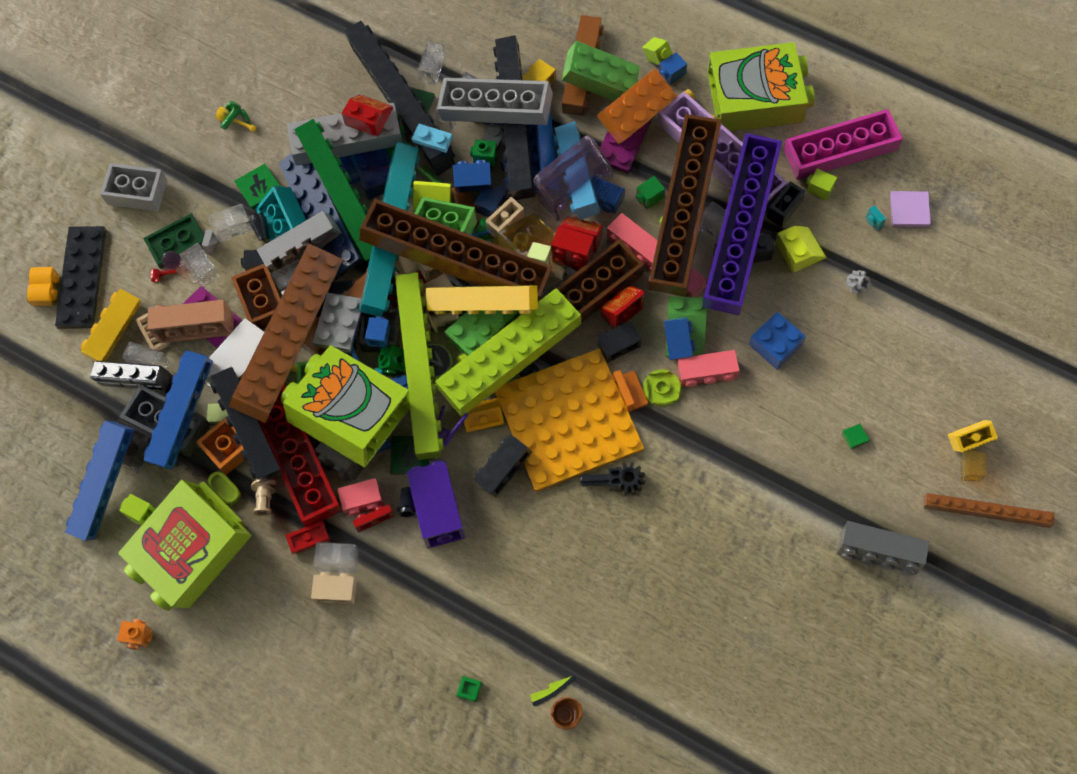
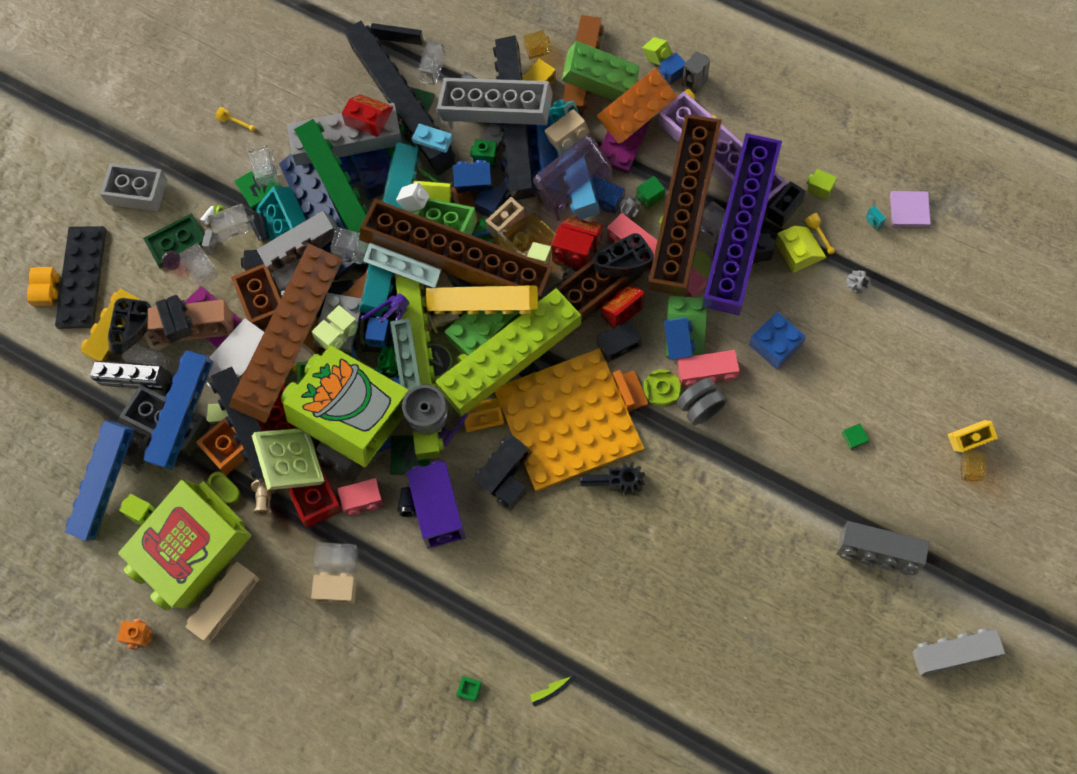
(134, 324): none -> black beam
(155, 274): red hand -> none
(174, 318): none -> black brick
(213, 209): none -> white arm
(222, 602): none -> tan brick
(234, 109): green plant -> none
(263, 166): none -> clear brick
(287, 459): none -> yellowish green plate
(307, 537): red plate -> none
(333, 333): none -> yellowish green piece
(347, 245): none -> clear brick
(371, 519): red plate -> none
(397, 34): none -> black tile
(397, 305): none -> dark purple plant
(402, 265): none -> light aqua plate
(405, 353): none -> sand green plate
(412, 197): none -> white brick
(425, 409): none -> dark grey wheel
(510, 493): none -> black brick
(536, 44): none -> clear yellow brick
(561, 109): none -> teal brick
(566, 713): dark orange hair -> none
(567, 131): none -> tan brick
(629, 263): none -> black beam
(630, 207): none -> light grey gear
(696, 72): none -> dark grey brick
(702, 264): none -> lime tile
(702, 401): none -> dark grey wheel
(759, 86): brick -> none
(813, 221): none -> yellow hinge
(842, 144): dark pink brick -> none
(958, 652): none -> light grey brick
(989, 510): dark orange piece -> none

